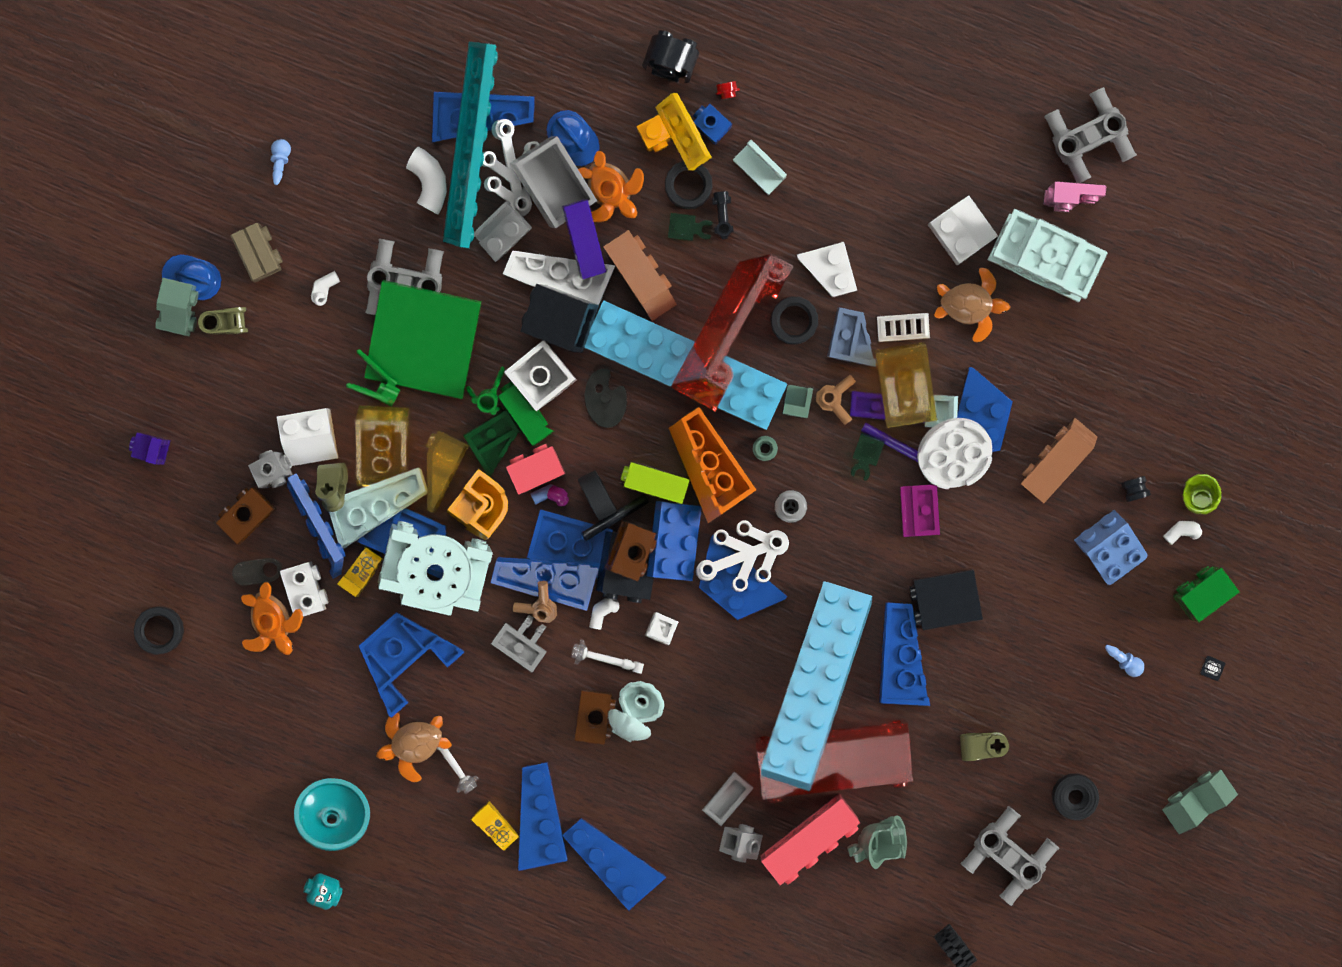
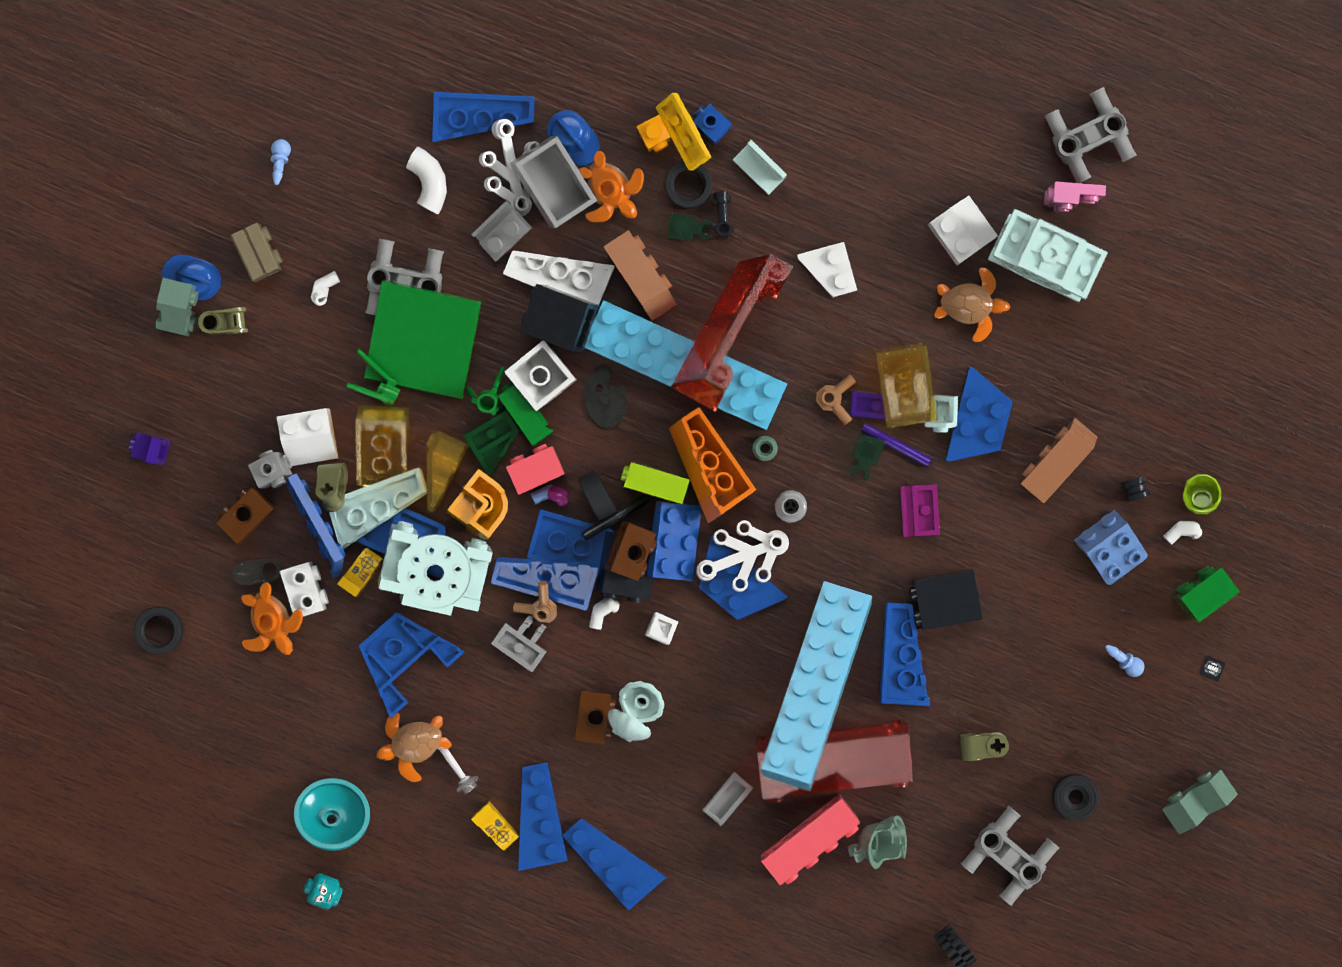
(469, 144): teal plate -> none
(580, 652): white piece -> none
(584, 239): dark purple tile -> none
(671, 57): black brick -> none
(727, 90): red plate -> none
(741, 843): light grey brick -> none
(794, 301): black tyre -> none
(797, 401): sand green panel -> none
(850, 338): sand blue wing -> none
(925, 333): white slope -> none
(955, 453): white tile -> none

